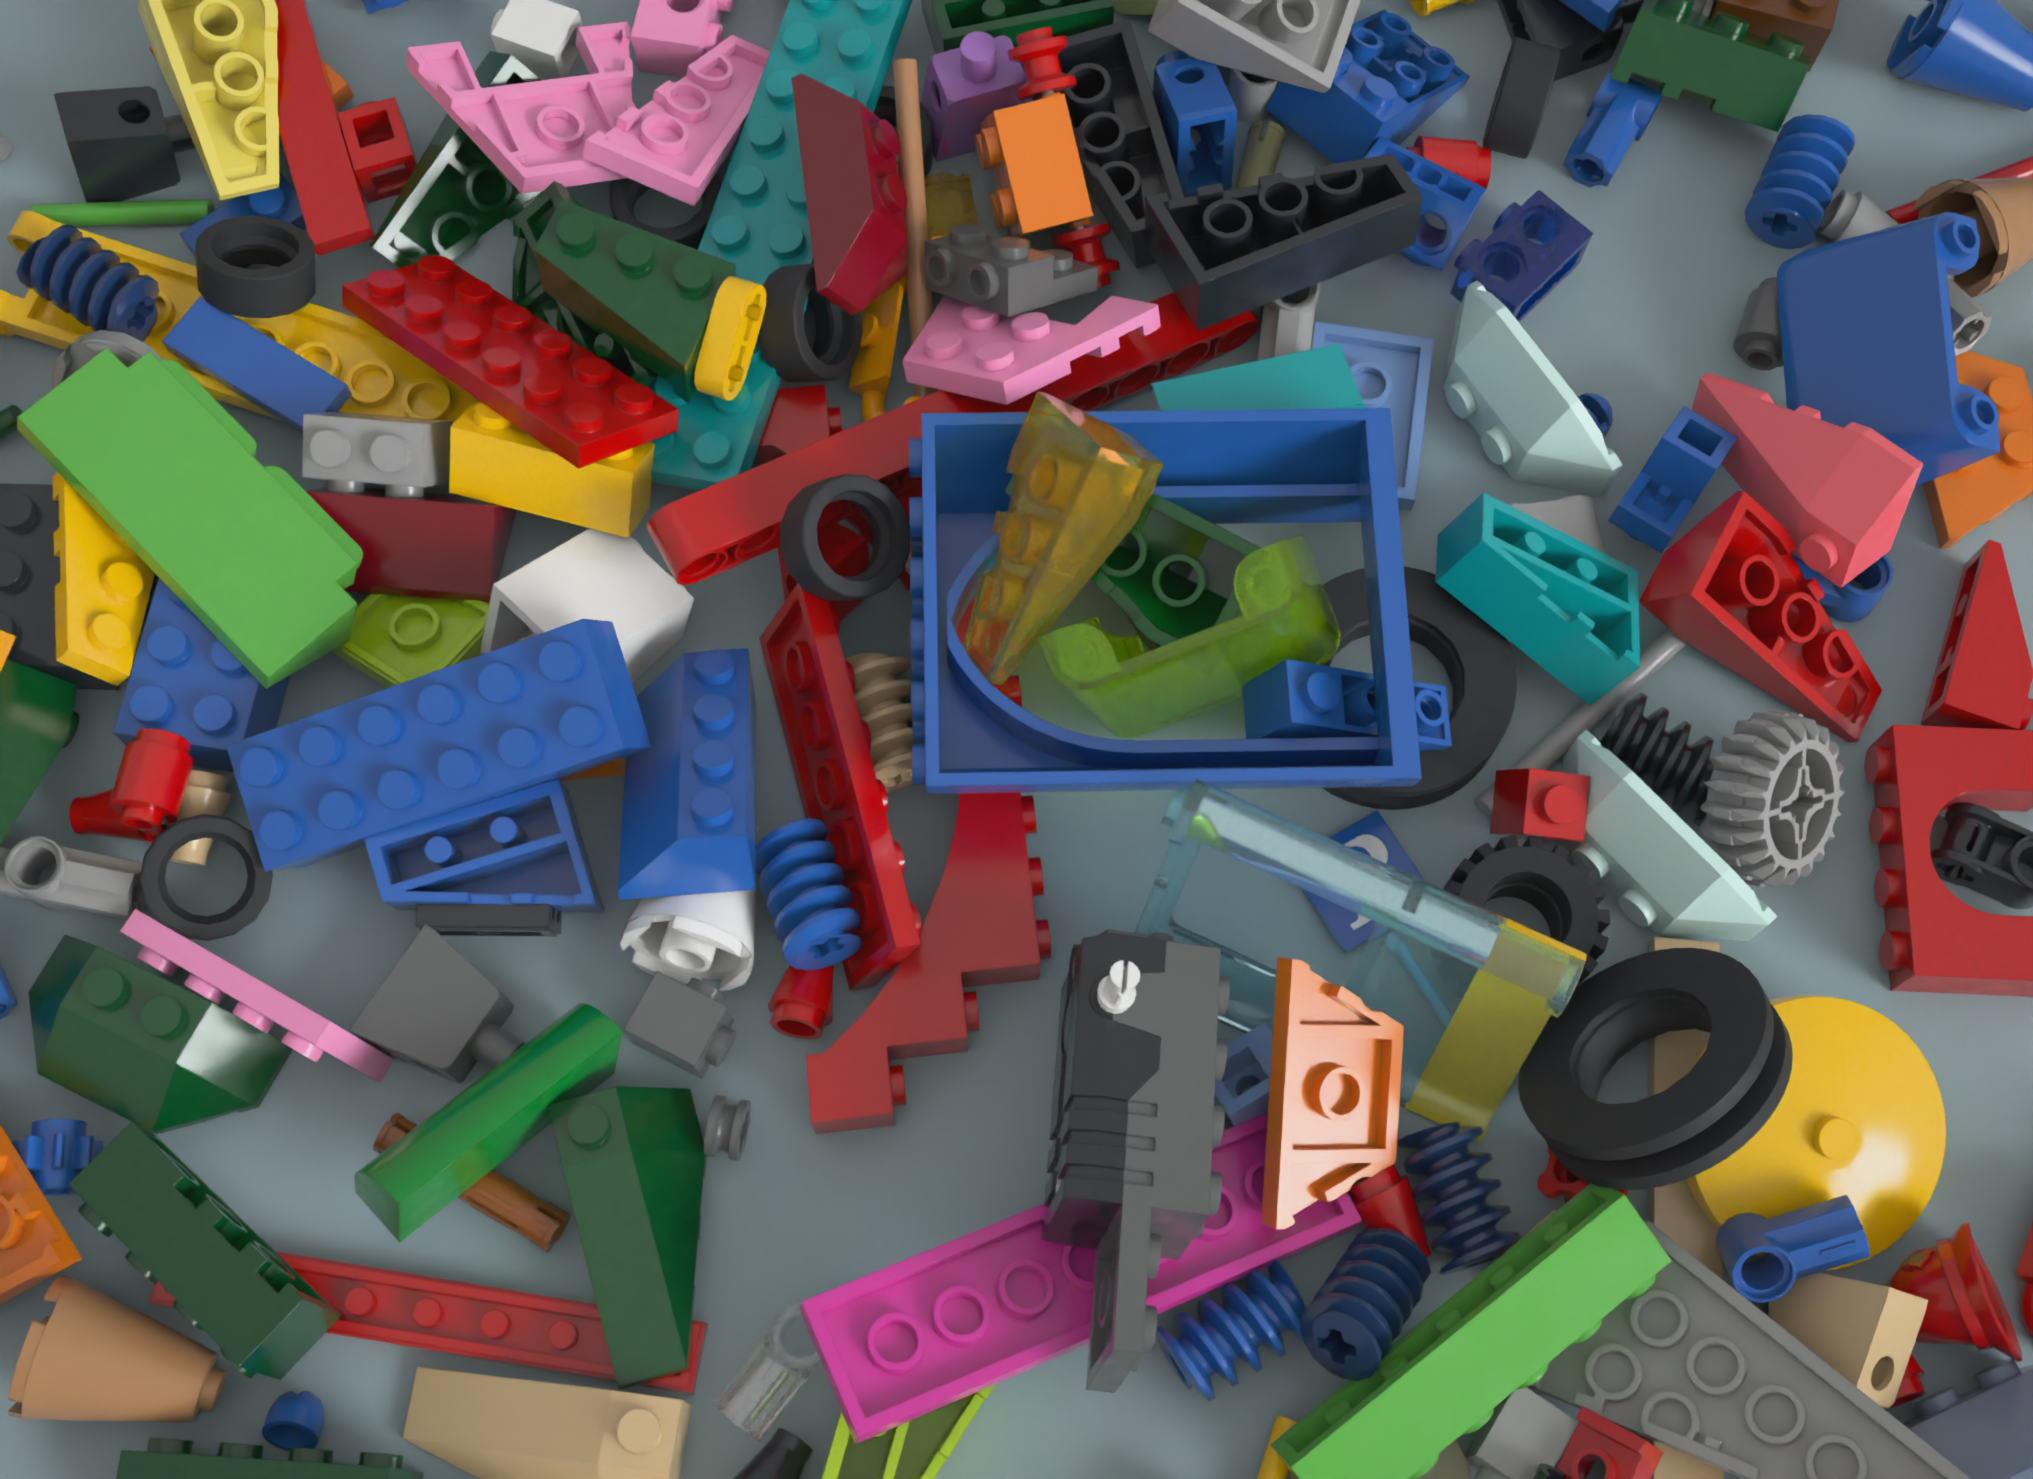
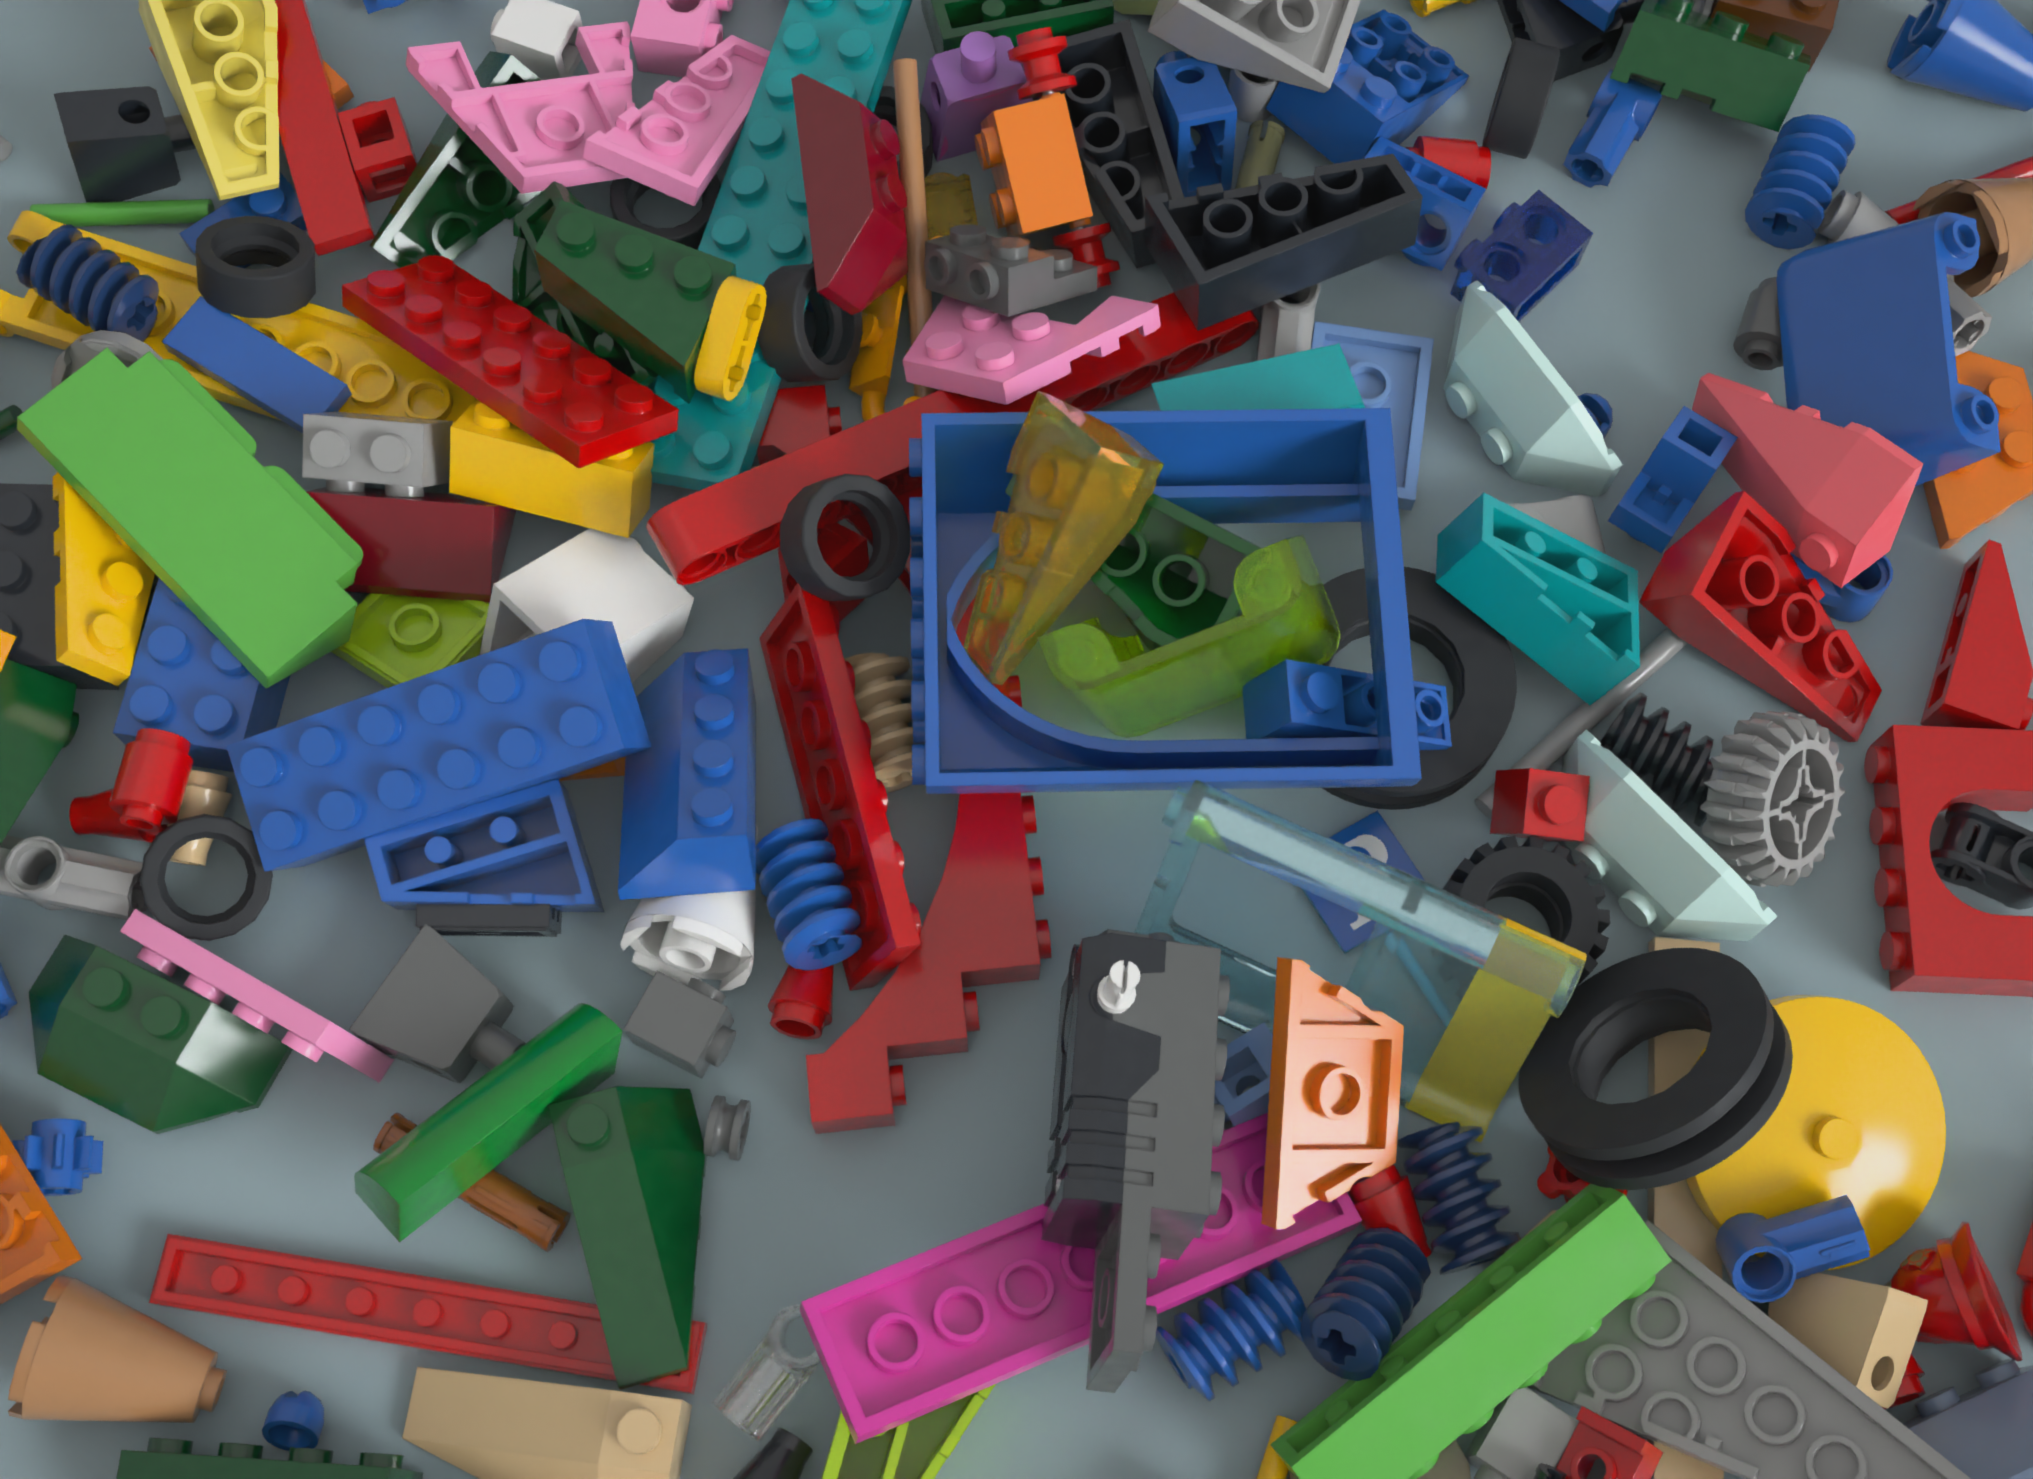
(202, 1254): dark green wedge -> none

